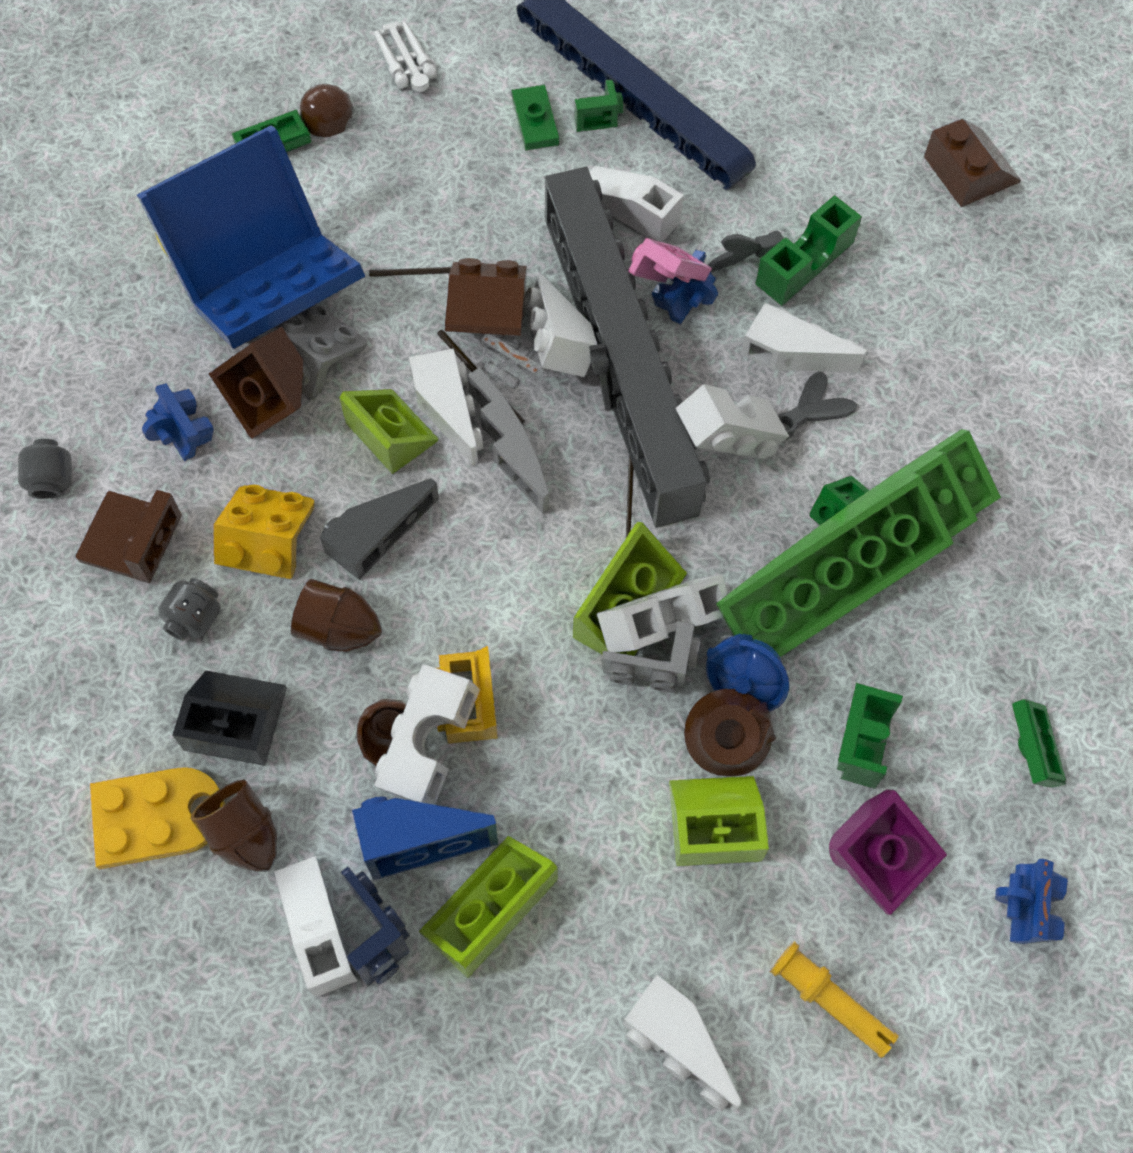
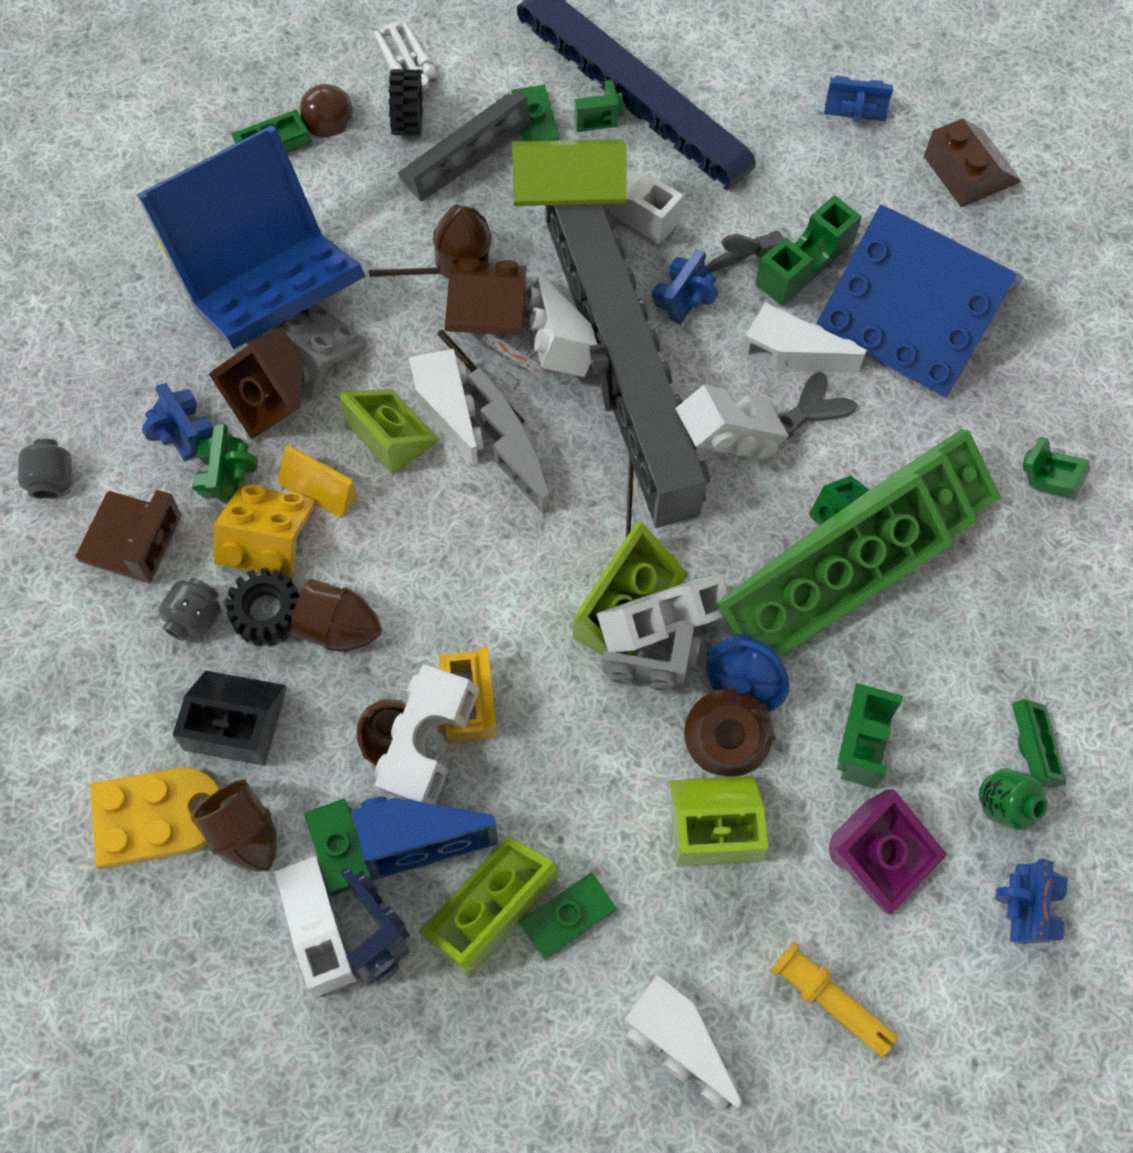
(227, 466): none -> green hips
(255, 587): none -> black tyre
(316, 480): none -> yellow slope
(336, 843): none -> green plate
(372, 528): dark grey slope -> none
(405, 102): none -> black tyre
(460, 235): none -> reddish brown helmet
(467, 145): none -> dark grey fence
(567, 916): none -> green plate
(569, 172): none -> lime slope
(663, 261): bright pink bracket -> none
(858, 99): none -> blue hips
(916, 299): none -> blue bracket
(1013, 799): none -> green head
(1054, 471): none -> green bracket

